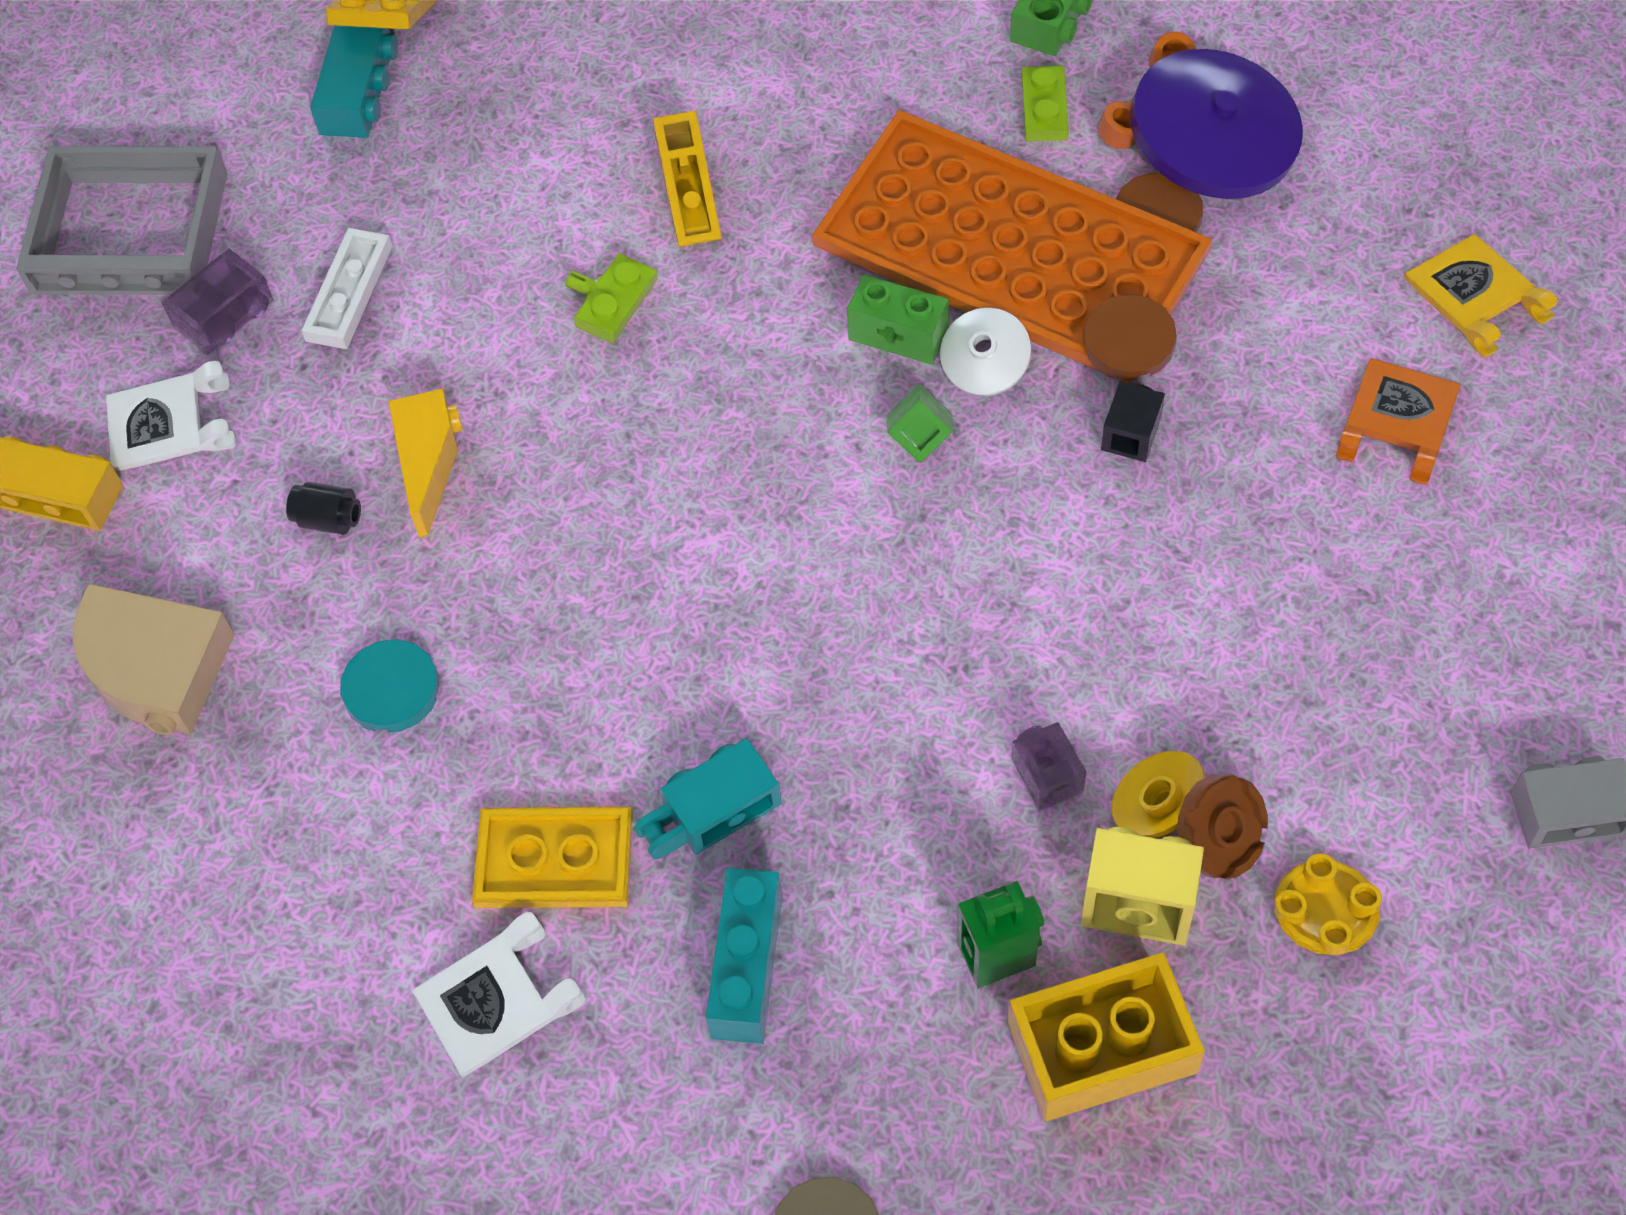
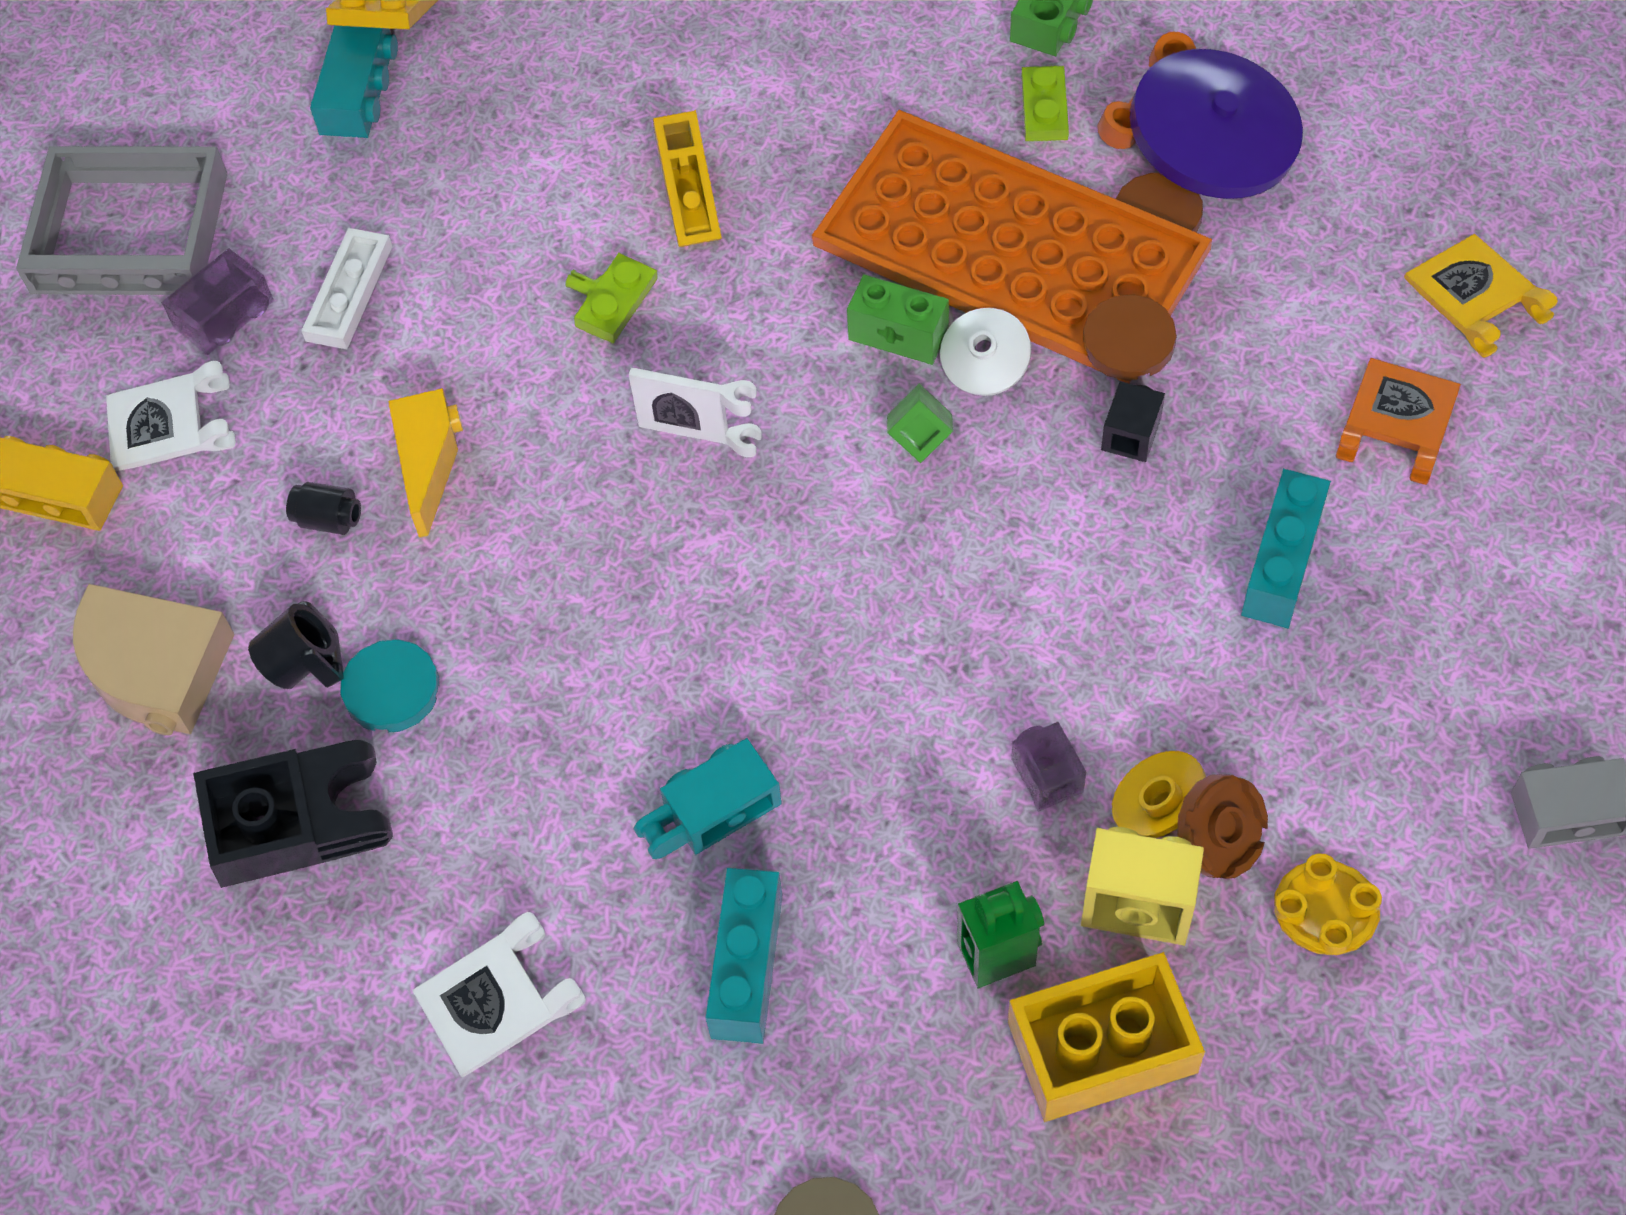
(297, 645): none -> black piece
(299, 810): none -> black brick
(553, 857): yellow tile -> none
(694, 408): none -> white flag
(1285, 548): none -> teal brick

